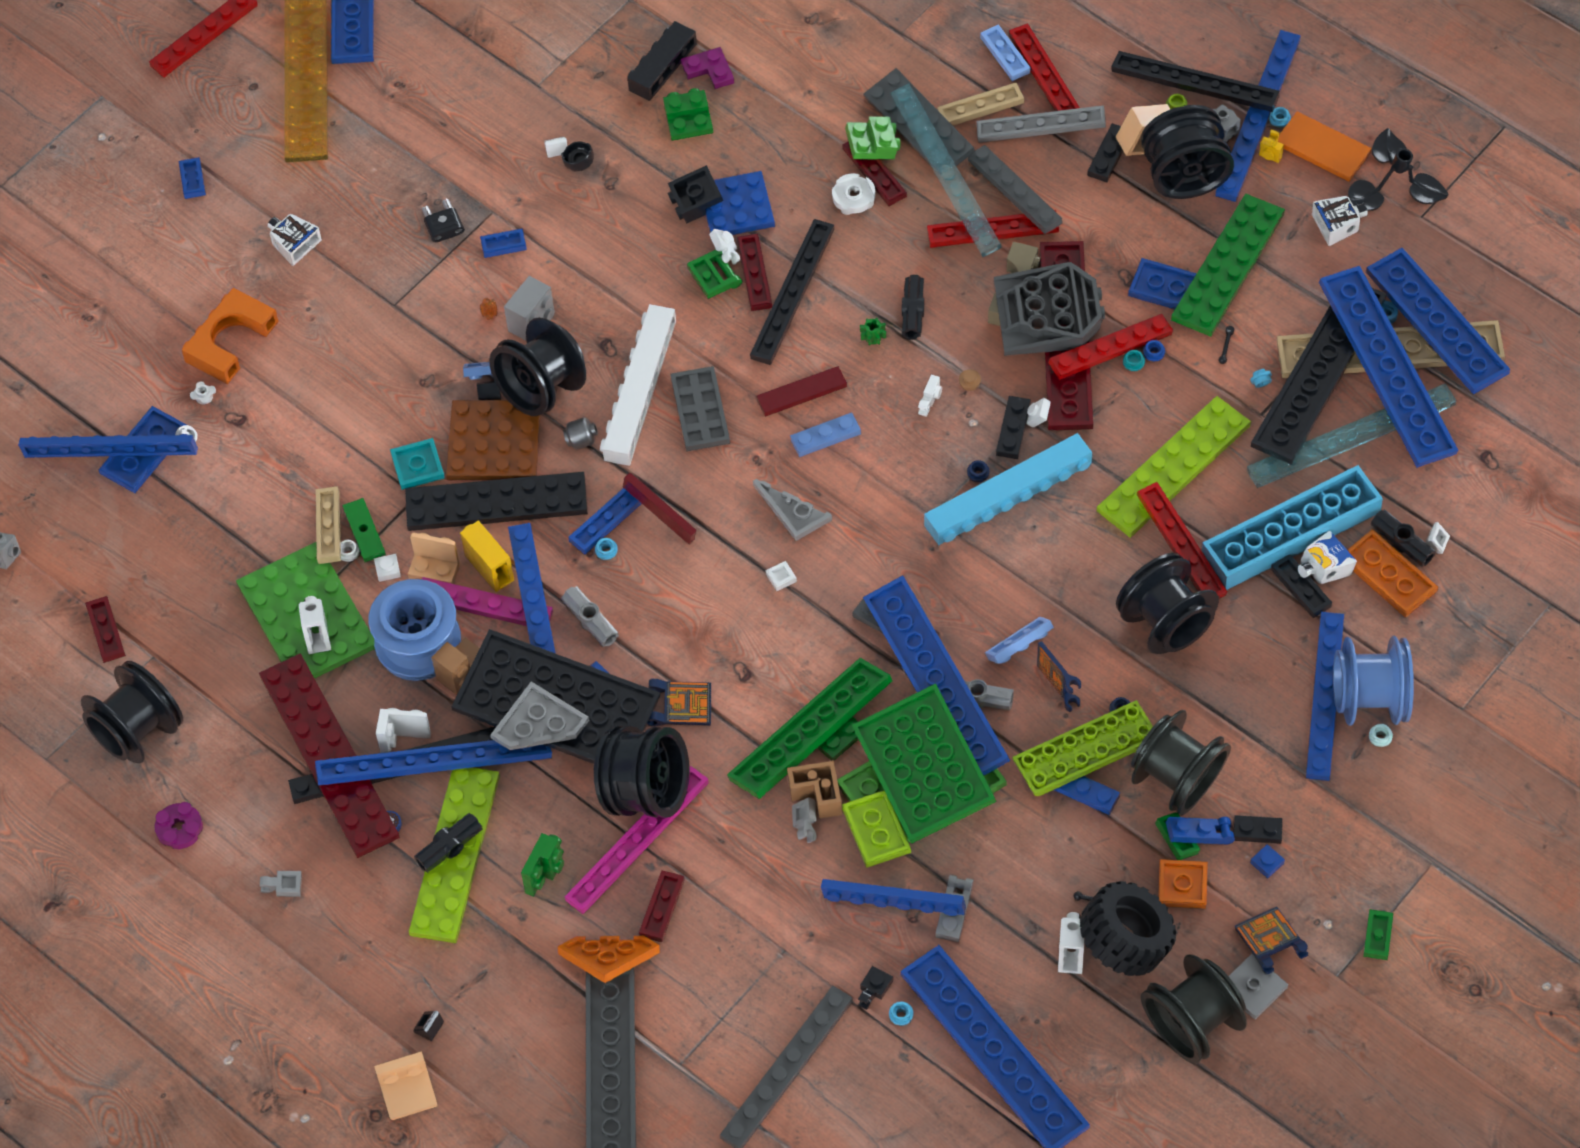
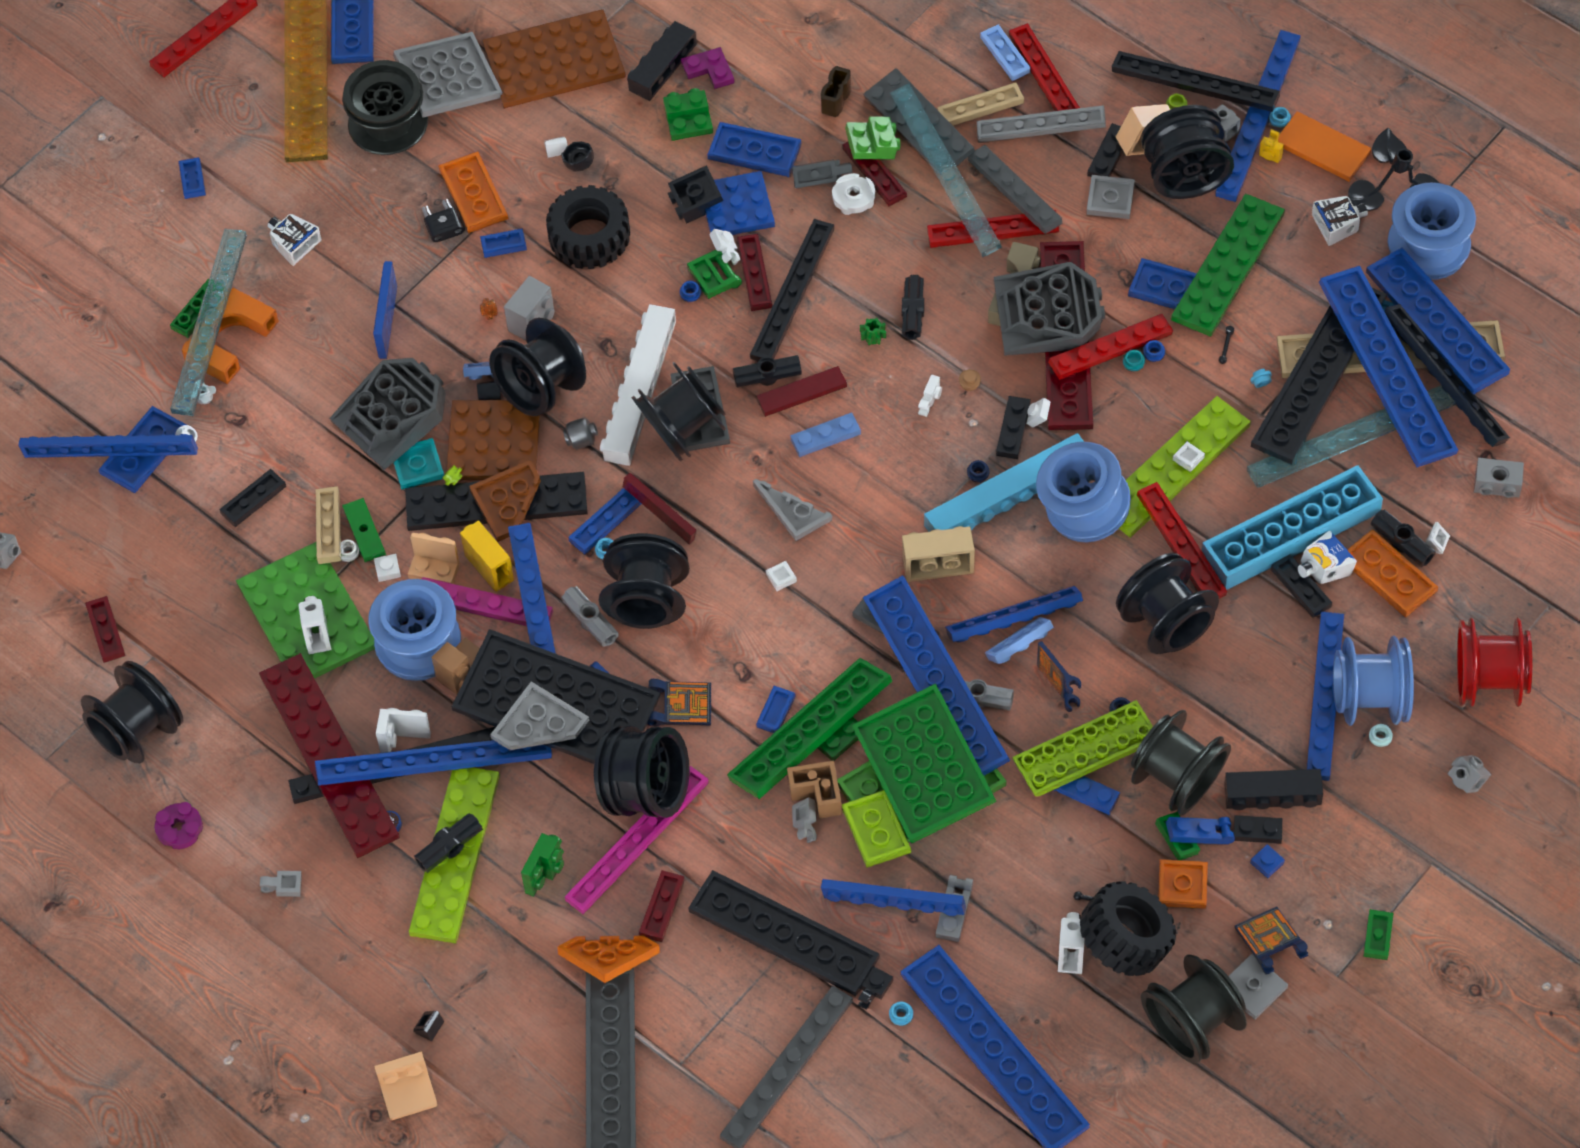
(187, 318): none -> green tile
(208, 322): none -> clear light blue plate
(253, 497): none -> black plate
(371, 103): none -> pearl dark grey wheel
(385, 310): none -> blue tile
(392, 409): none -> dark grey hinge
(450, 73): none -> light grey plate
(452, 475): none -> lime plate
(473, 192): none -> orange tile
(506, 497): none -> dark orange plate
(554, 58): none -> dark orange plate
(584, 205): none -> black tyre
(645, 573): none -> black wheel
(680, 410): none -> black wheel
(690, 286): none -> blue plate
(754, 149): none -> blue tile
(775, 709): none -> blue tile
(777, 369): none -> black piece
(783, 932): none -> black plate
(819, 172): none -> dark grey hinge
(835, 91): none -> dark brown brick
(938, 553): none -> tan brick
(1006, 616): none -> blue plate
(1088, 509): none -> medium blue wheel
(1110, 197): none -> light grey plate
(1188, 456): none -> white tile
(1273, 789): none -> black brick
(1433, 247): none -> medium blue wheel
(1450, 382): none -> black plate
(1468, 773): none -> light grey brick
(1493, 662): none -> red wheel
(1508, 471): none -> light grey brick

